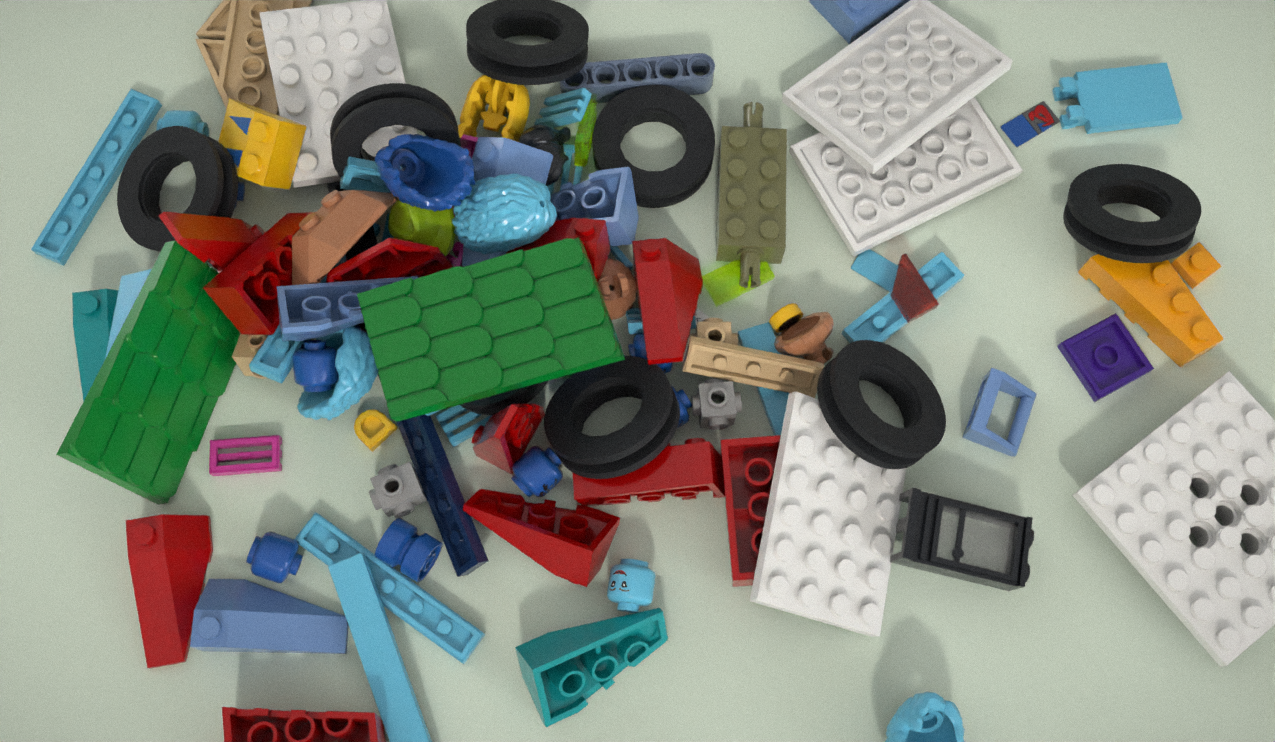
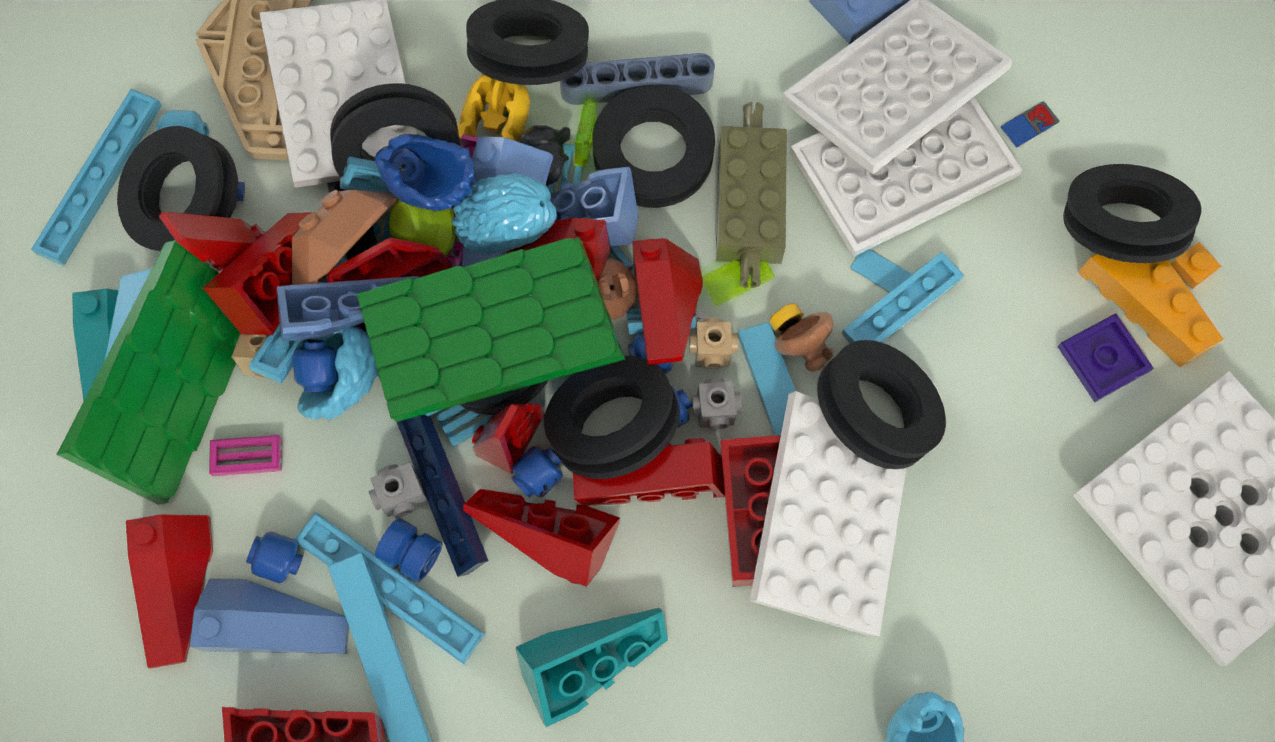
(261, 144): yellow slope -> none
(373, 428): yellow tile -> none
(561, 108): medium azure tile -> none
(631, 585): medium azure head -> none
(751, 366): tan tile -> none
(911, 291): clear red tile -> none
(964, 541): black door -> none
(976, 427): medium blue tile -> none
(1119, 98): medium azure tile -> none

